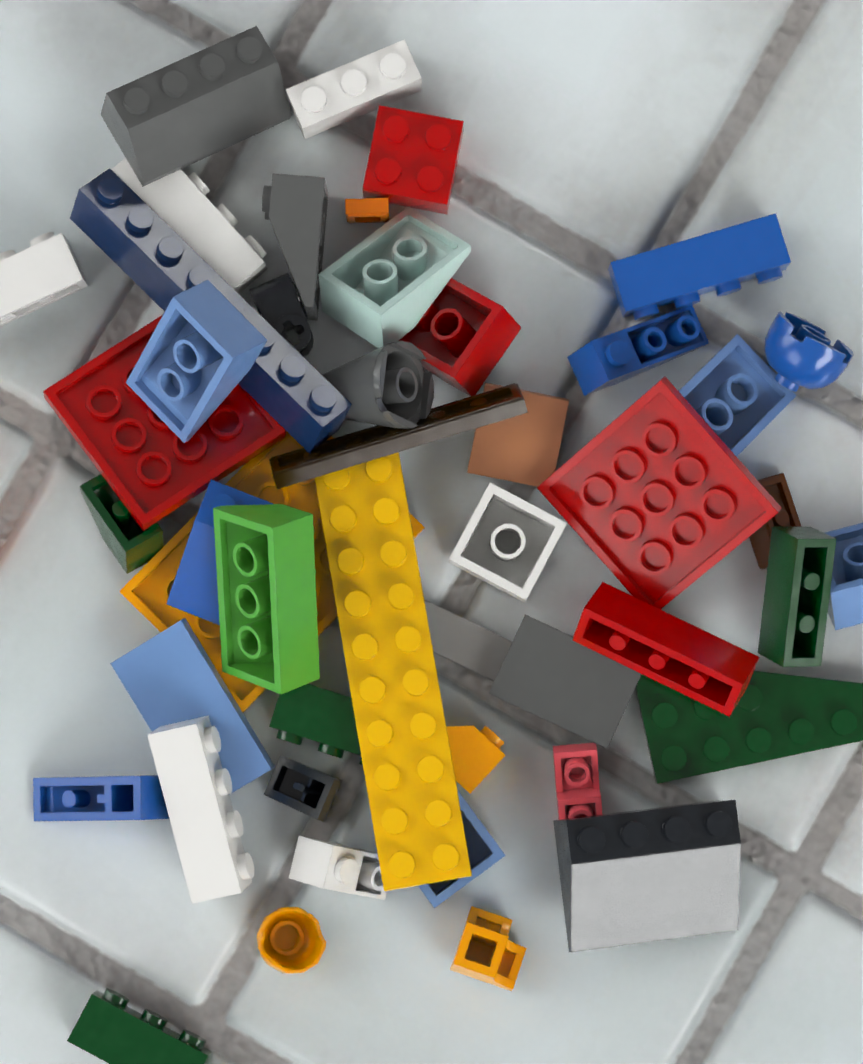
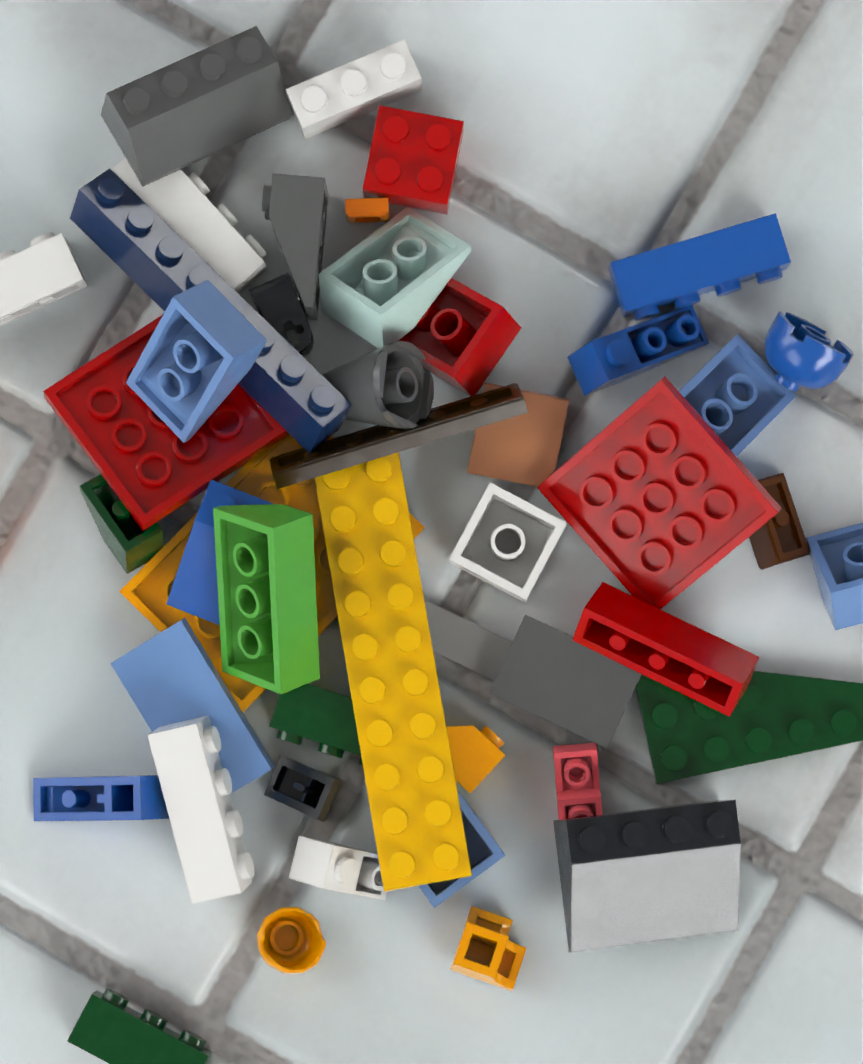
(796, 596): dark green brick -> none

